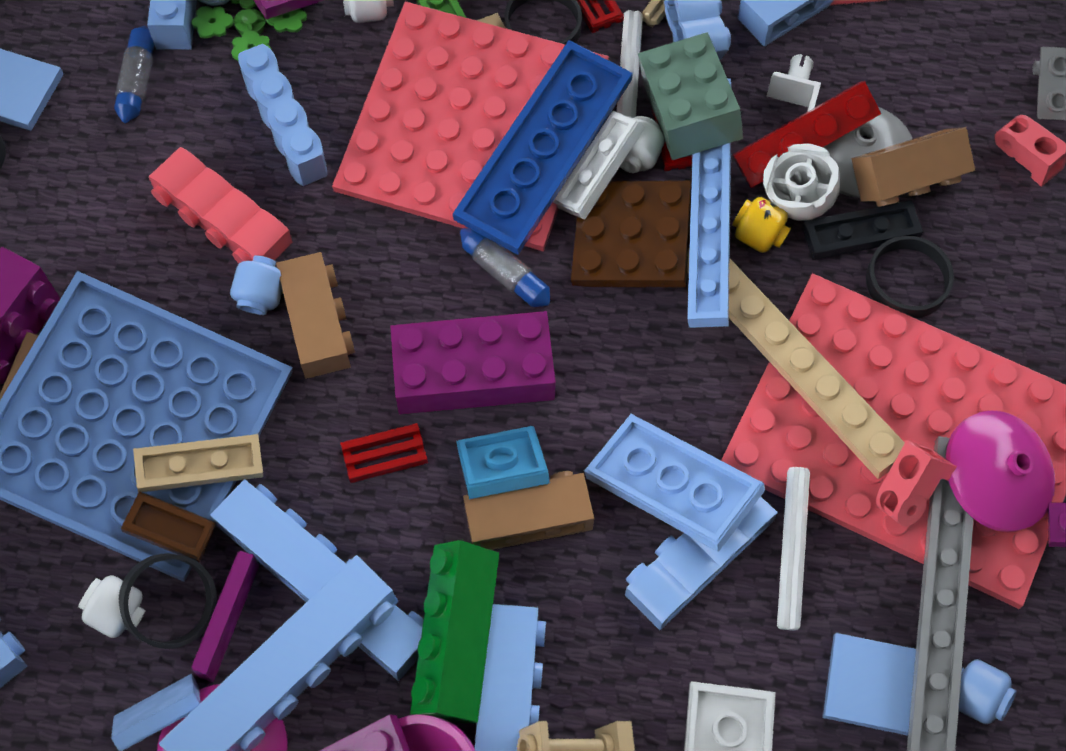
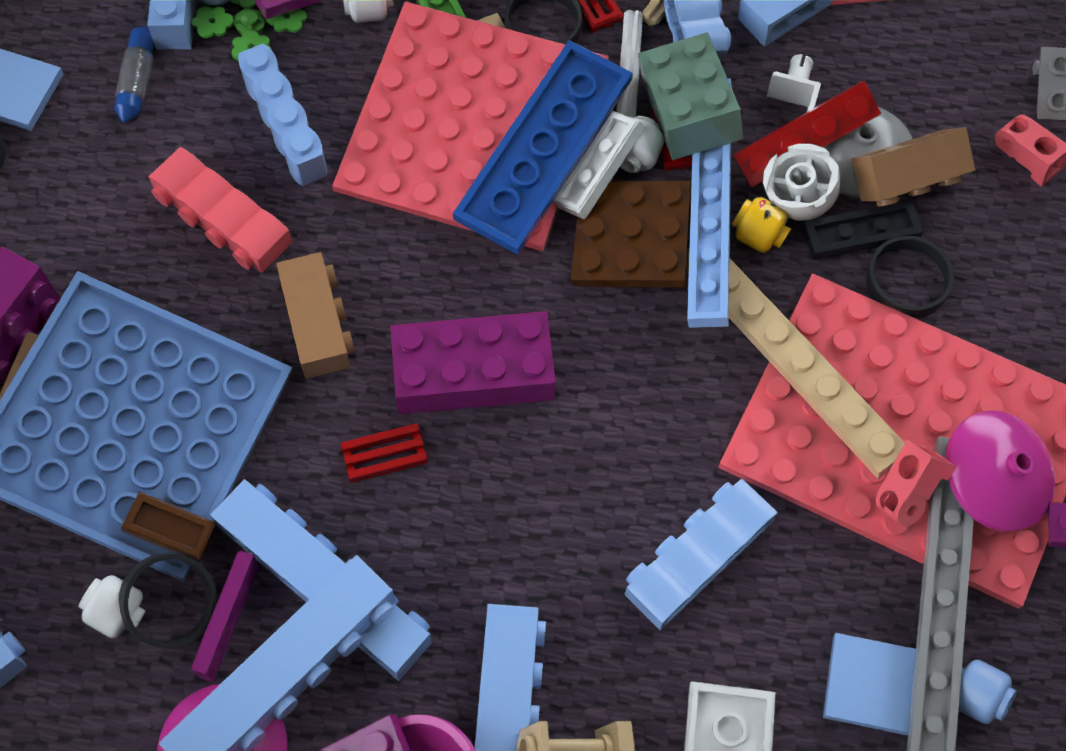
(155, 712): light blue tile -> none
(197, 463): tan plate -> none
(257, 285): light blue head -> none
(455, 632): green brick -> none
(502, 462): dark azure tile -> none
(506, 268): piece -> none
(530, 513): medium nougat brick -> none
(675, 482): light blue tile -> none
(793, 548): white axle -> none

